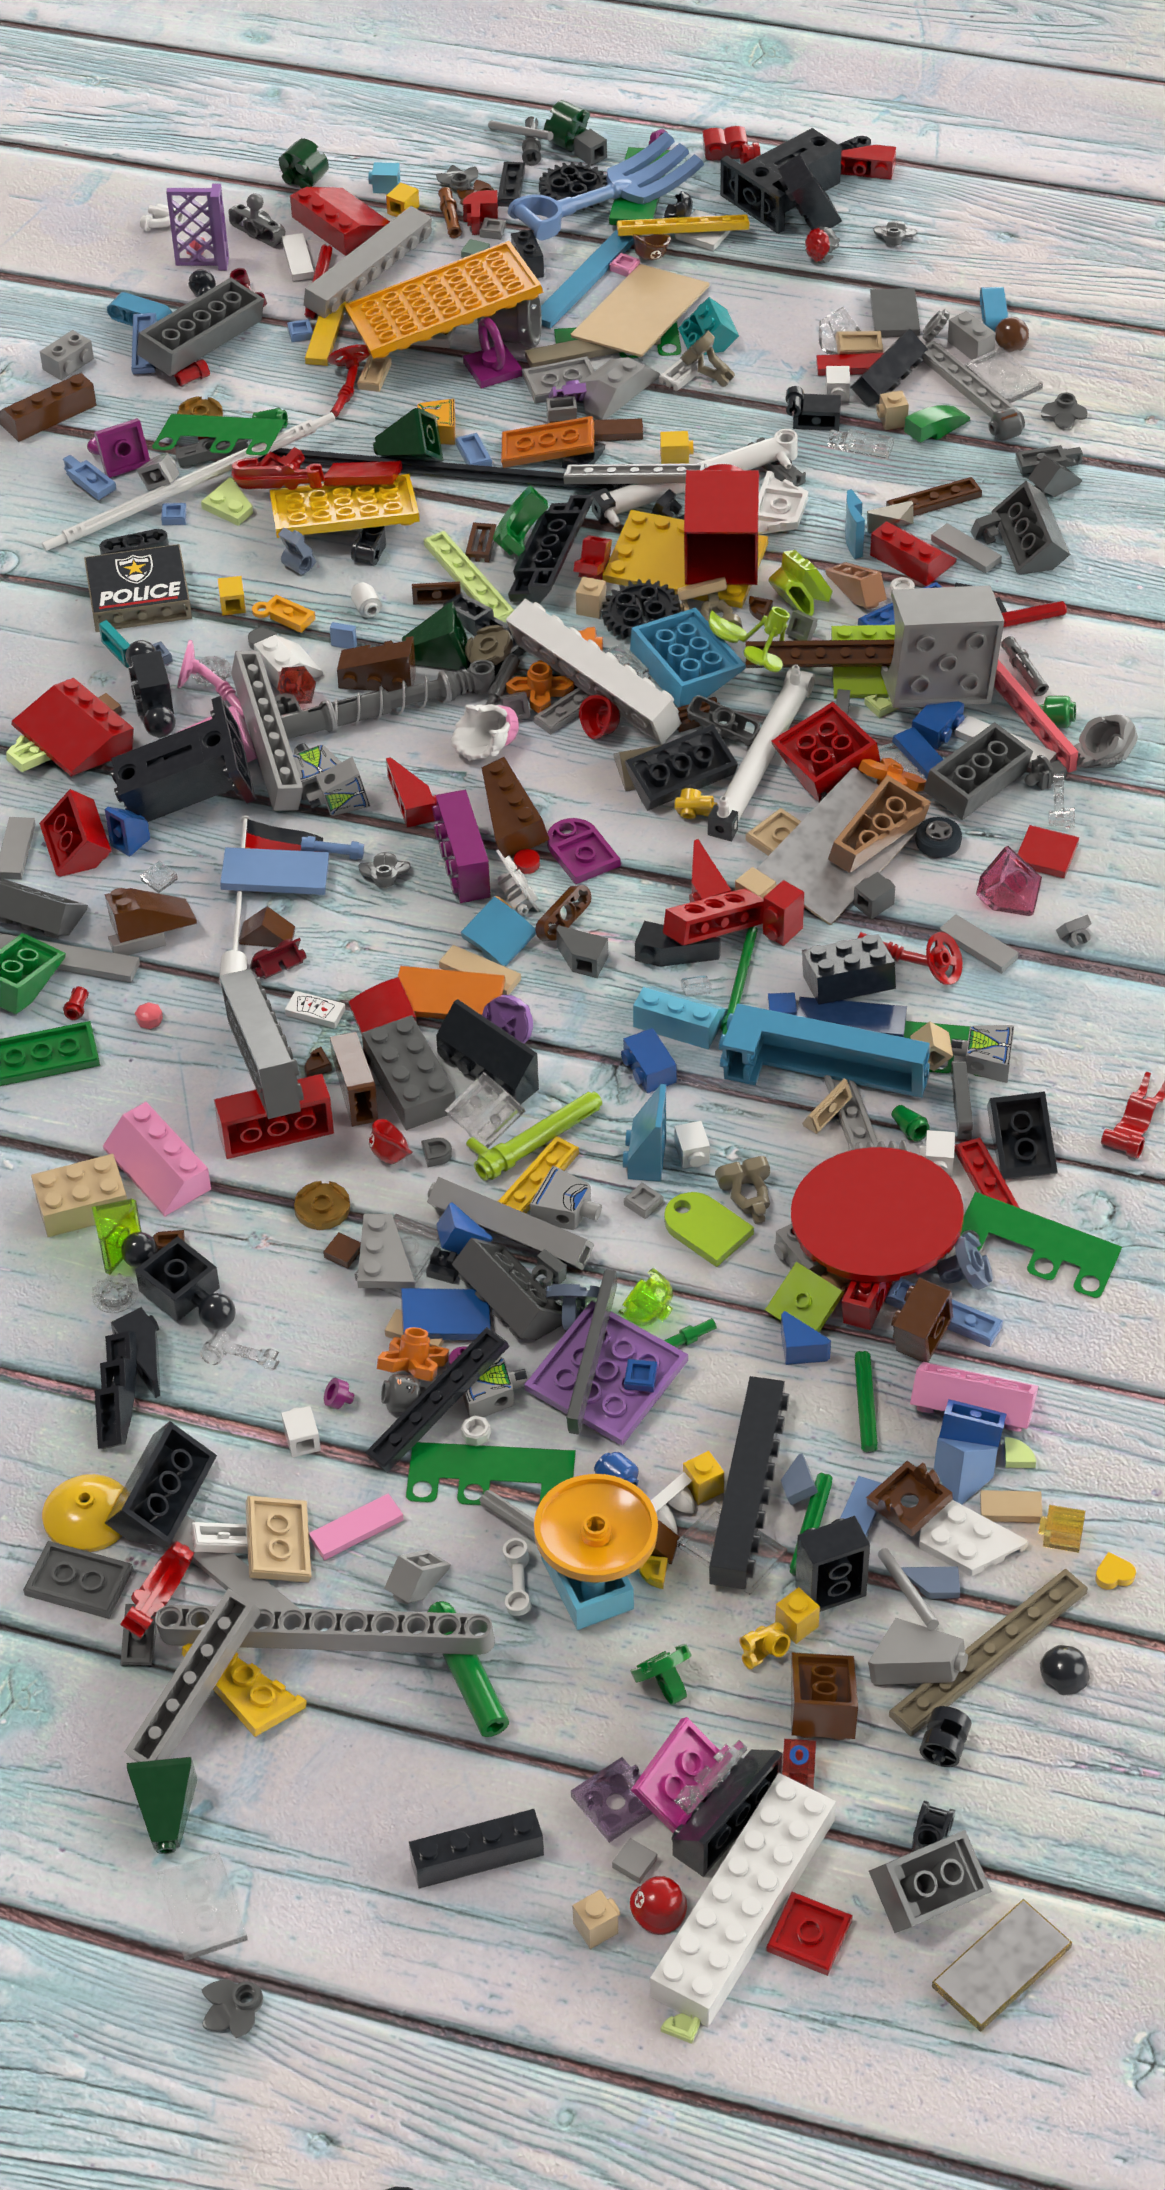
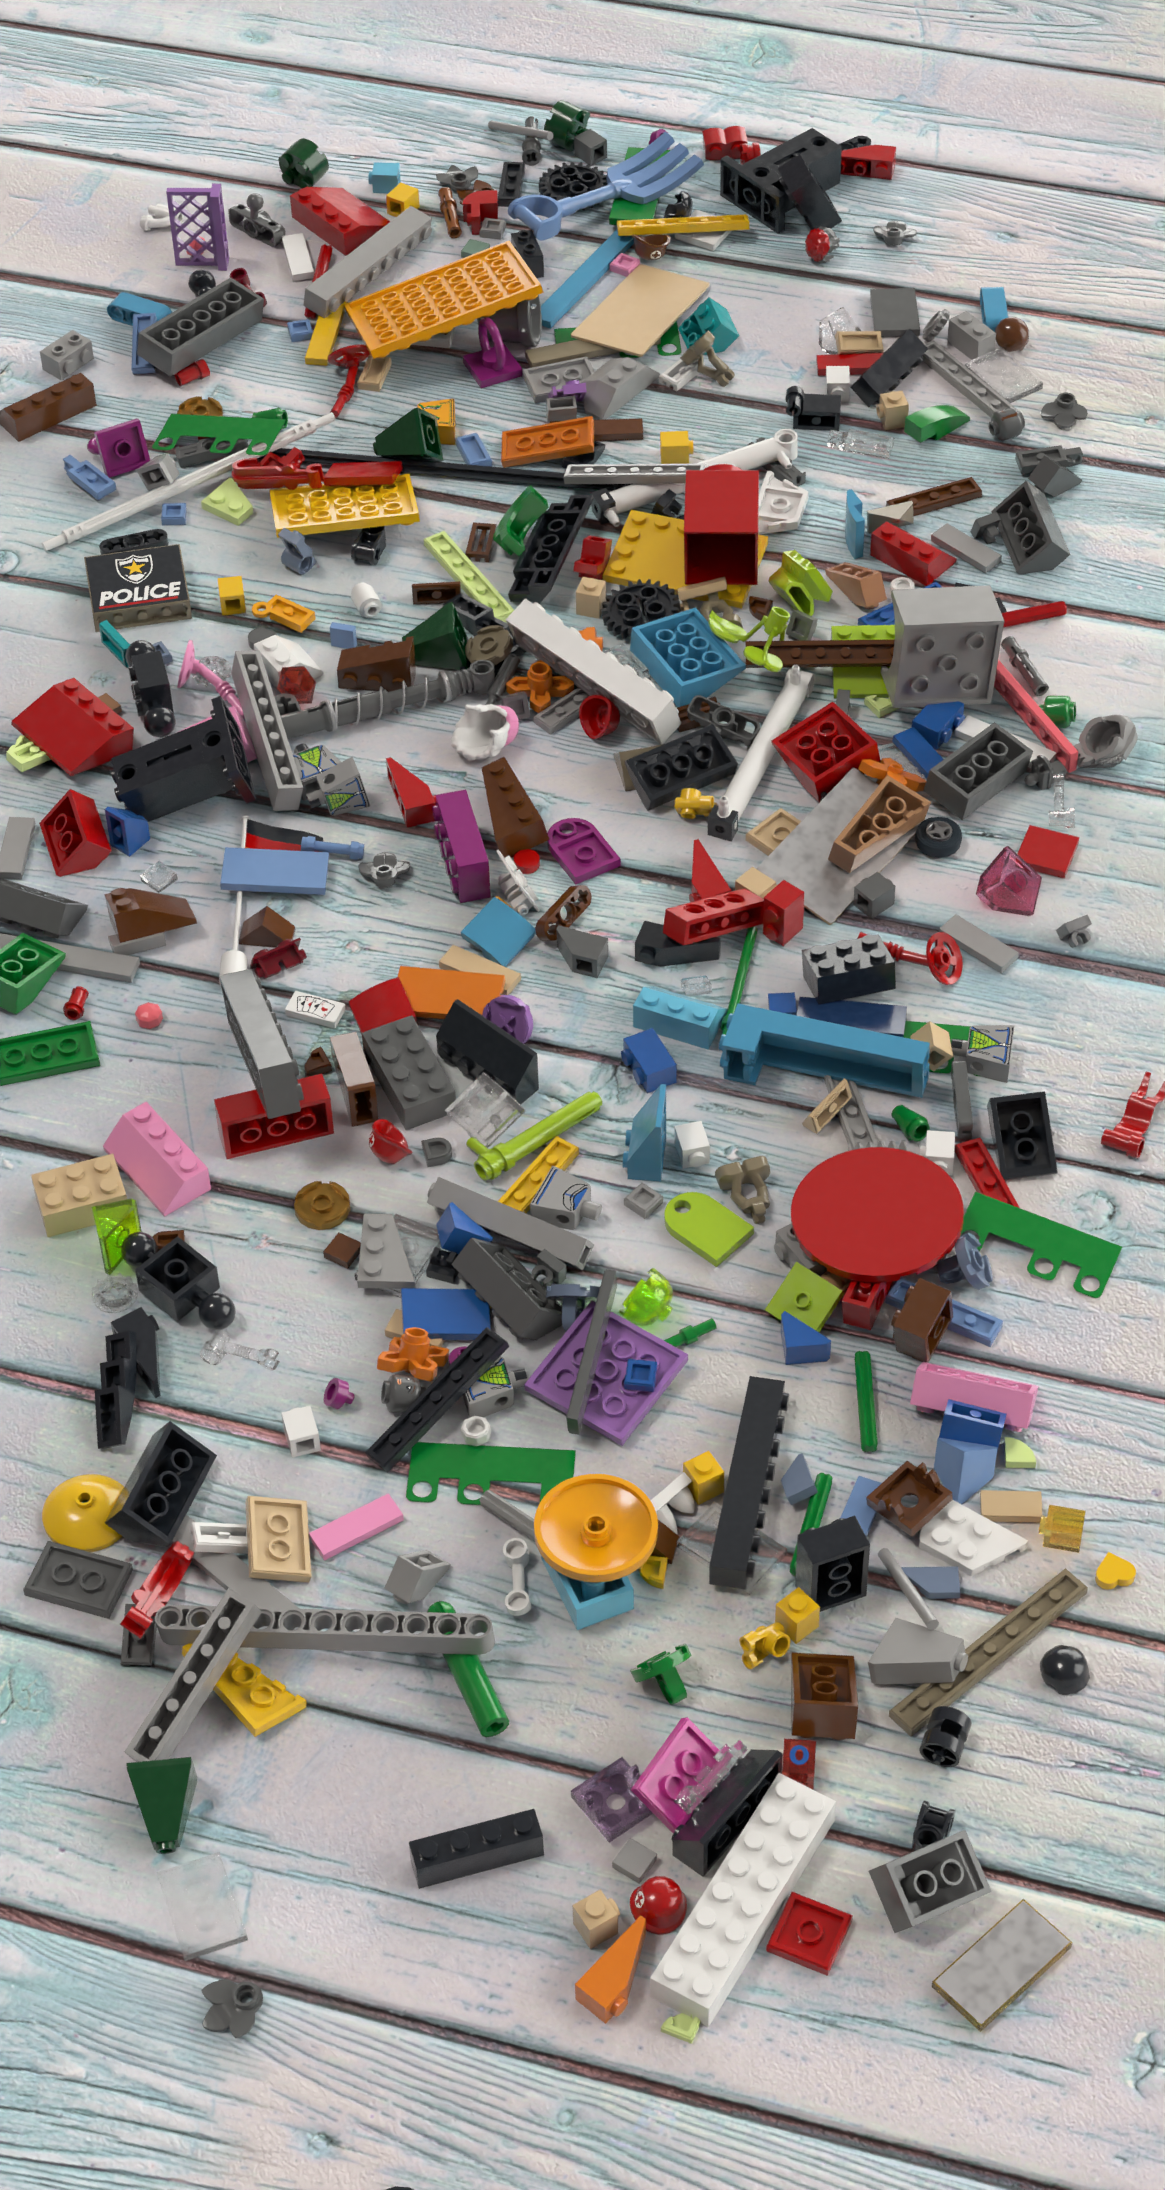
(608, 1982): none -> orange slope
(617, 1465): blue head -> none

